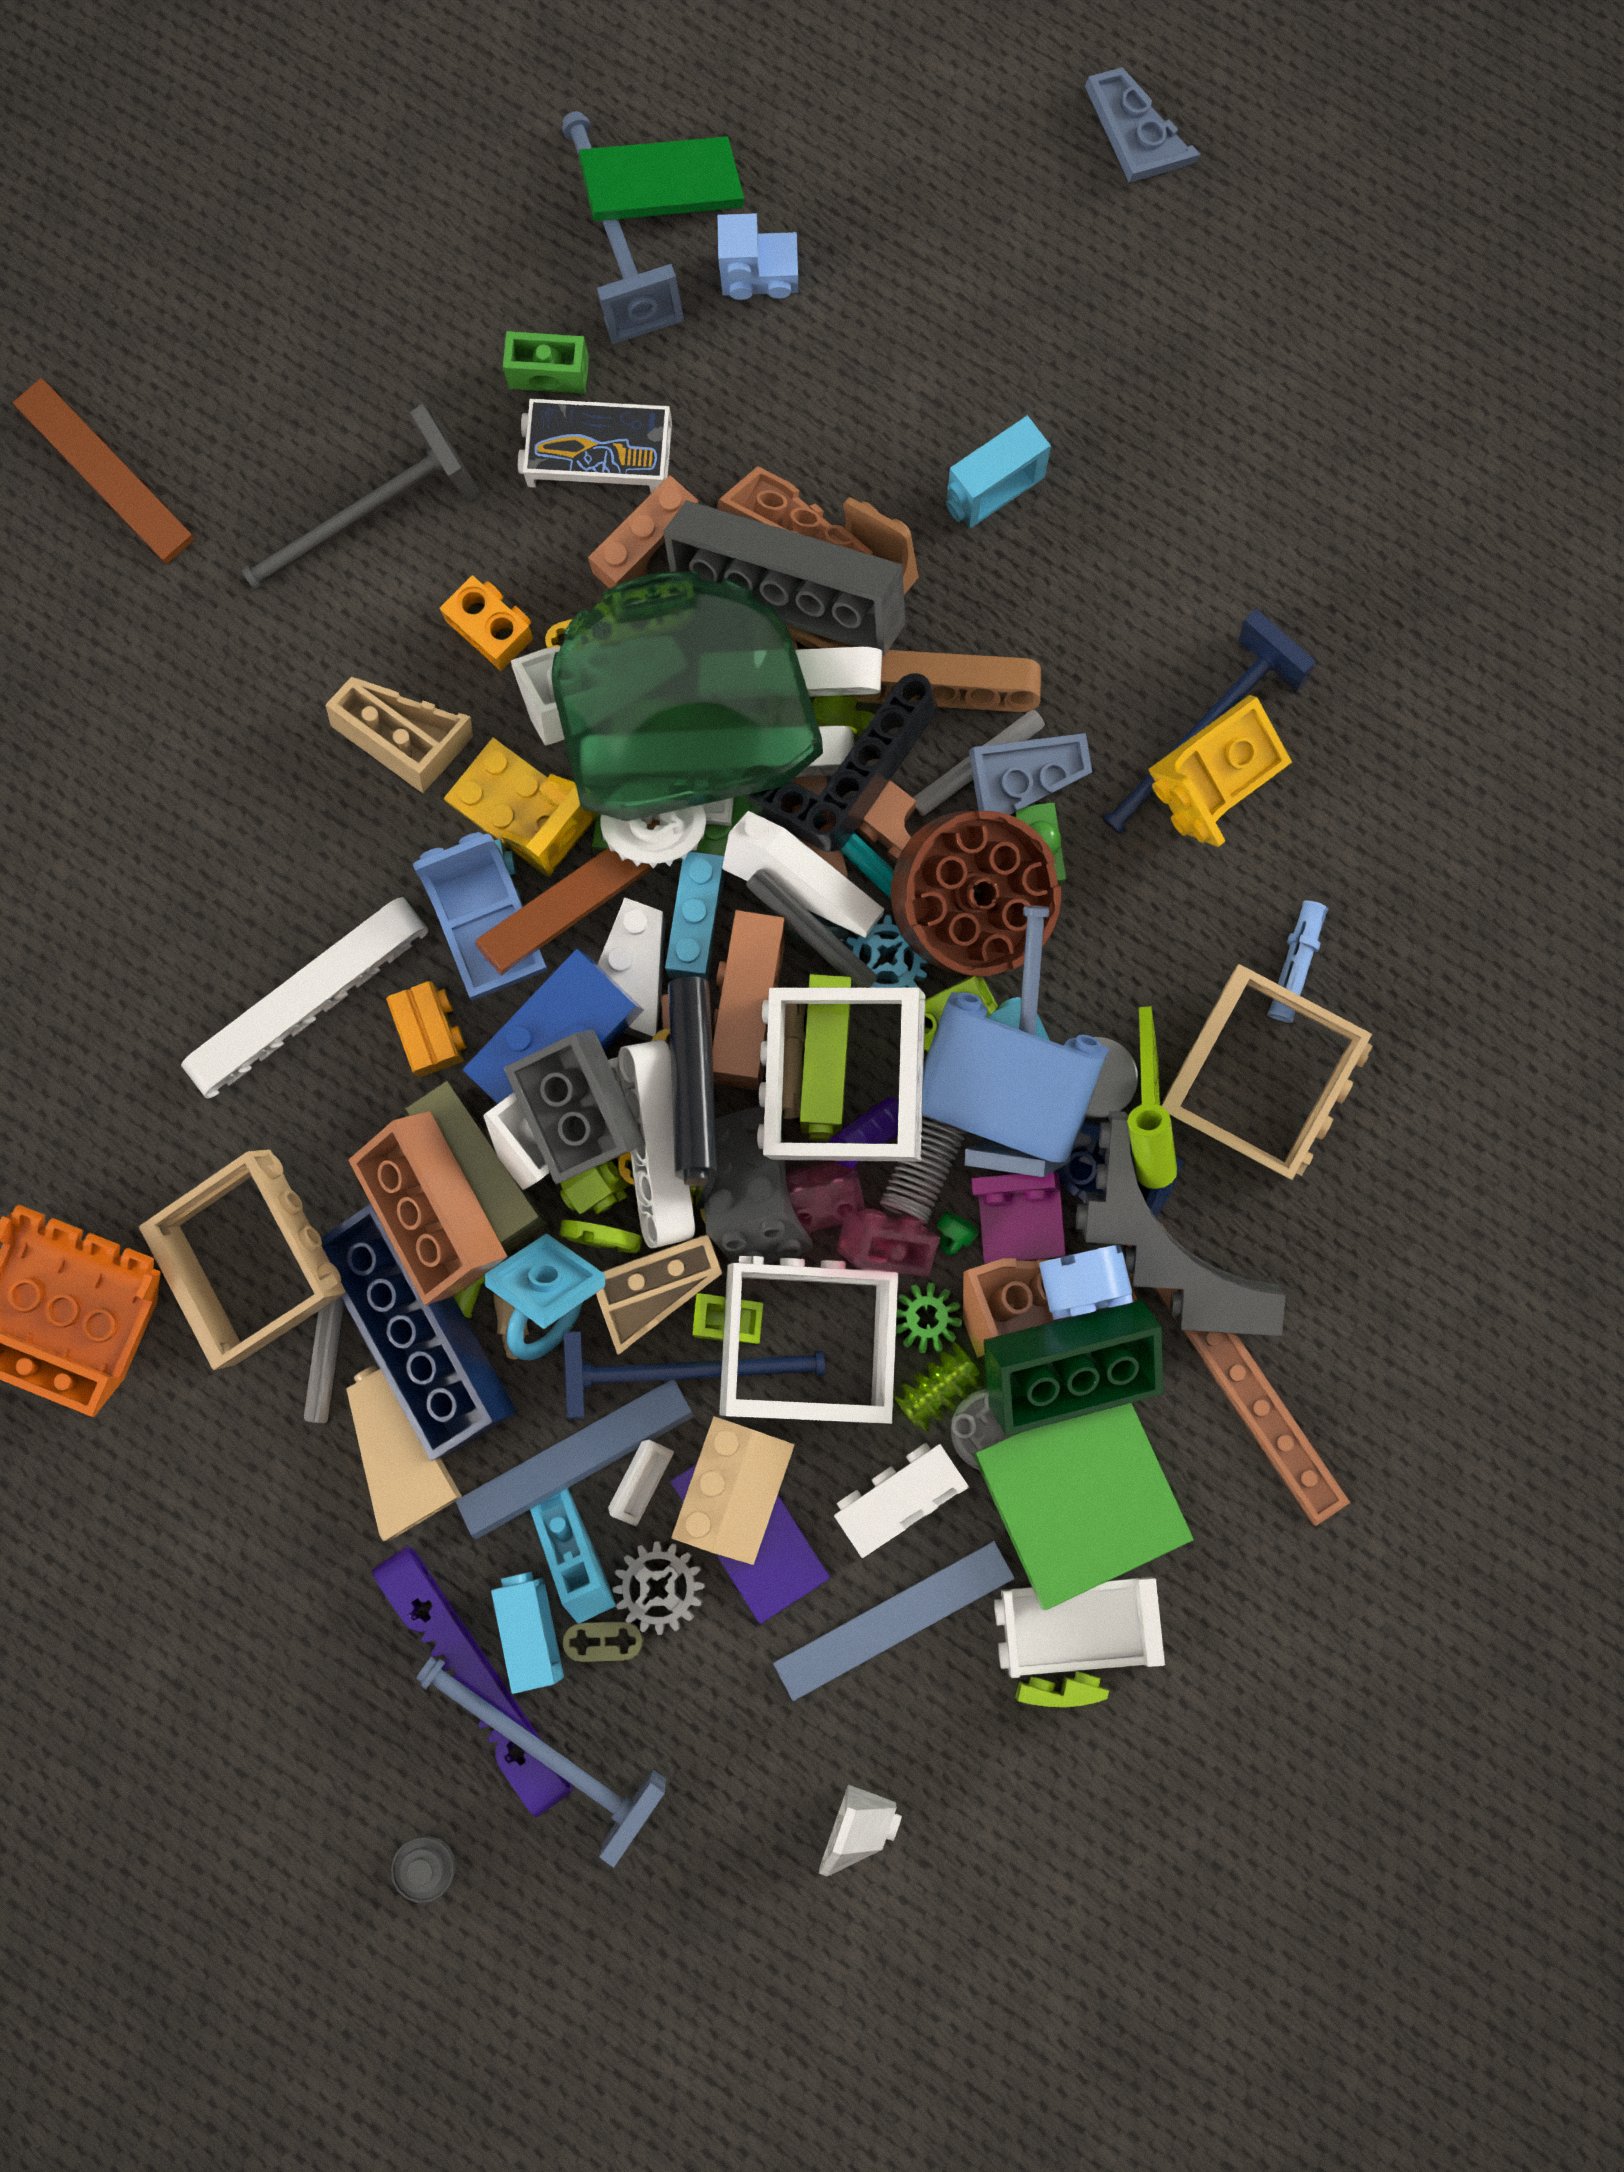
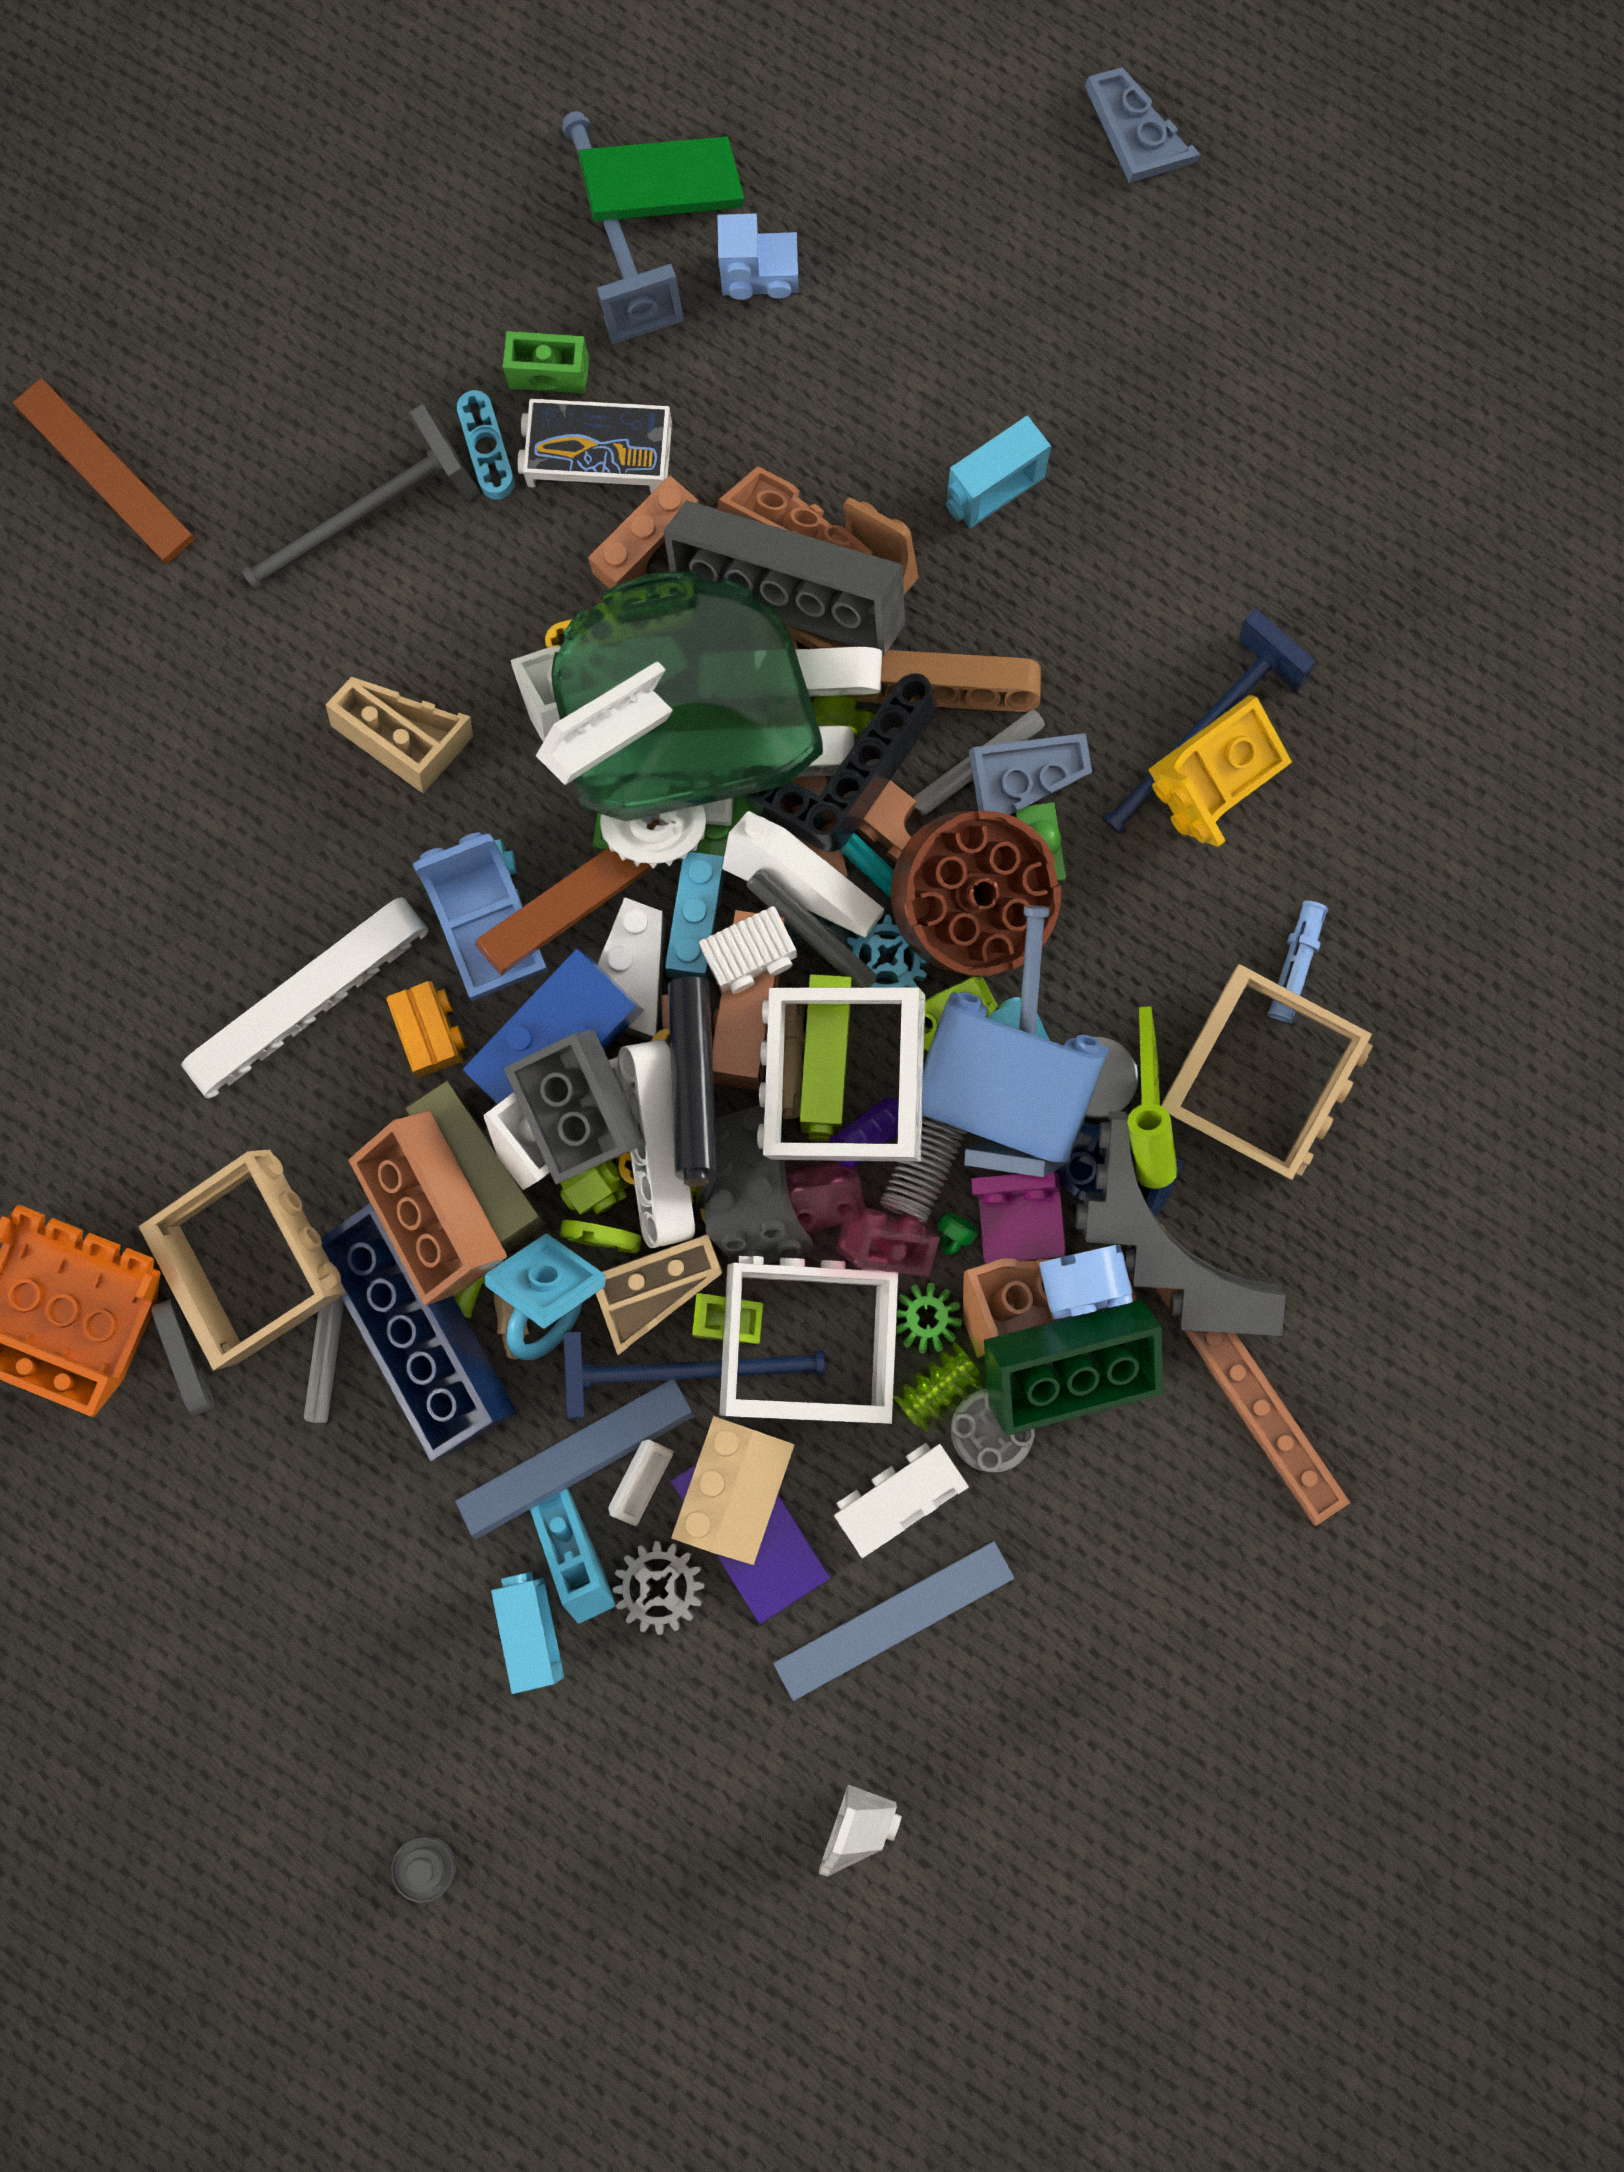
(178, 1348): none -> dark grey beam
(398, 1471): tan slope -> none
(407, 1581): dark purple gear -> none
(477, 433): none -> medium azure beam
(482, 627): light orange brick -> none
(521, 806): yellow bracket -> none
(602, 1630): olive beam -> none
(604, 725): none -> white fence
(627, 1812): sand blue tile -> none
(749, 950): none -> white brick
(1075, 1691): lime slope -> none
(1082, 1501): bright green tile -> none
(1095, 1630): white panel -> none

